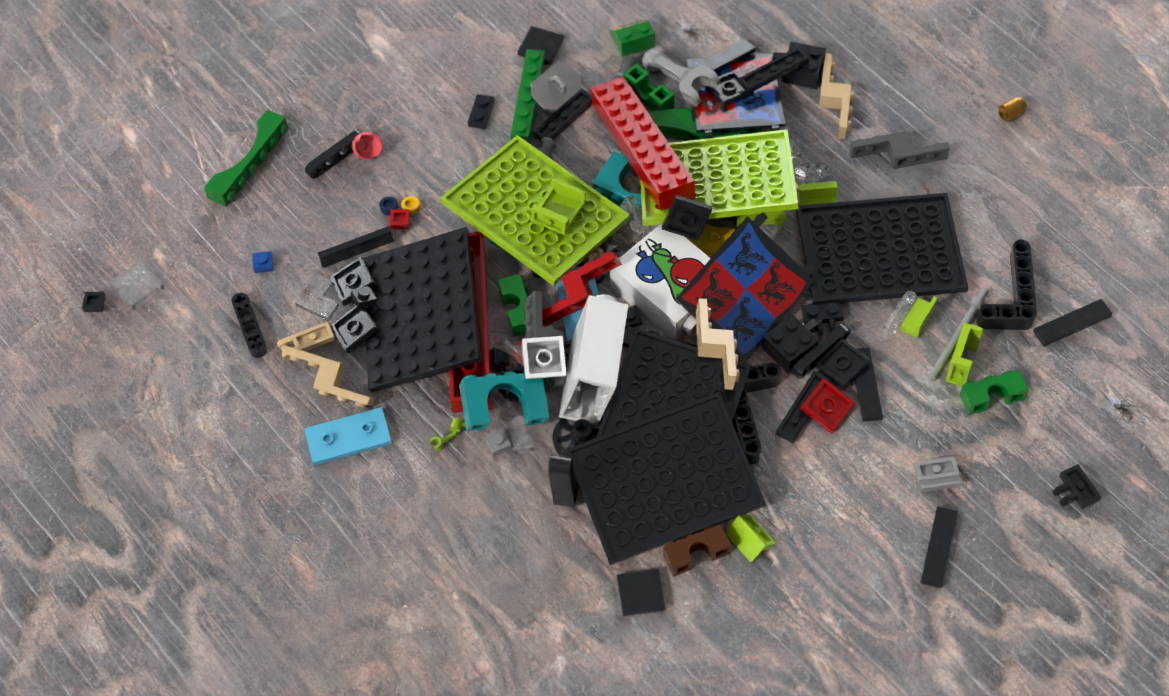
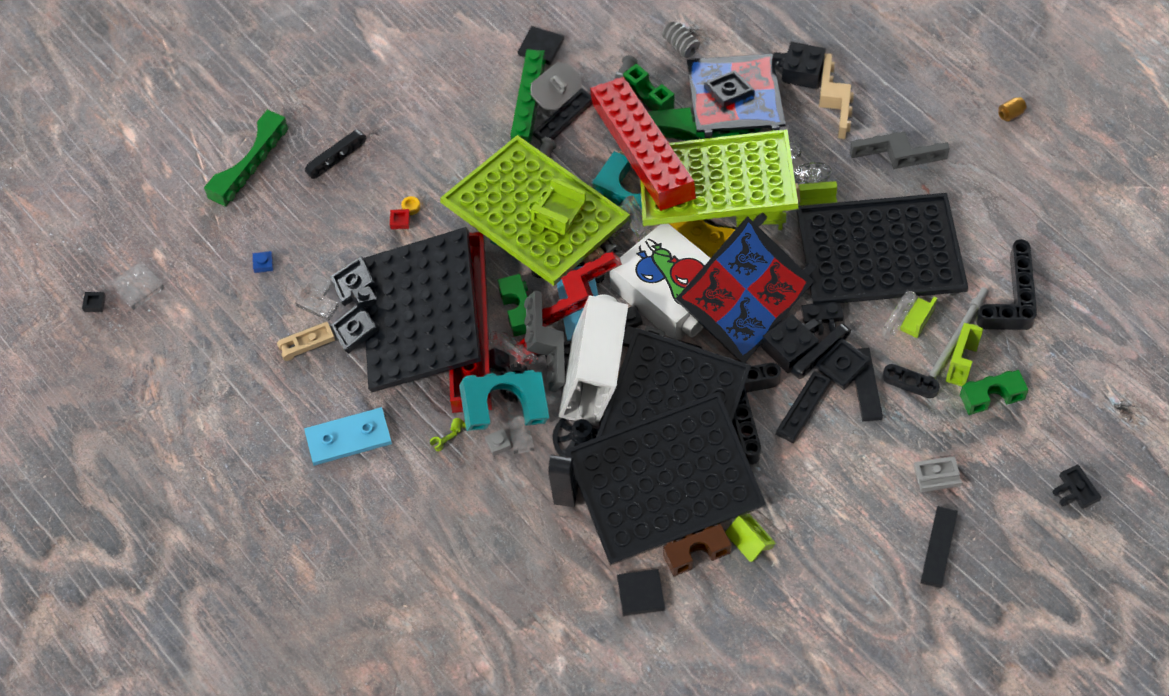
(249, 324): black beam -> none
(329, 377): tan bracket -> none
(355, 247): black tile -> none
(367, 145): coral hair -> none
(387, 204): dark blue tile -> none
(481, 111): black plate -> none
(543, 357): white slope -> none
(633, 37): green slope -> none
(680, 39): none -> light grey piece
(686, 217): black tile -> none
(688, 79): light grey piece -> none
(716, 344): tan bracket -> none
(728, 56): tile -> none
(773, 70): black tile -> none
(827, 405): red tile -> none
(927, 381): none -> black beam
(1072, 322): black tile -> none

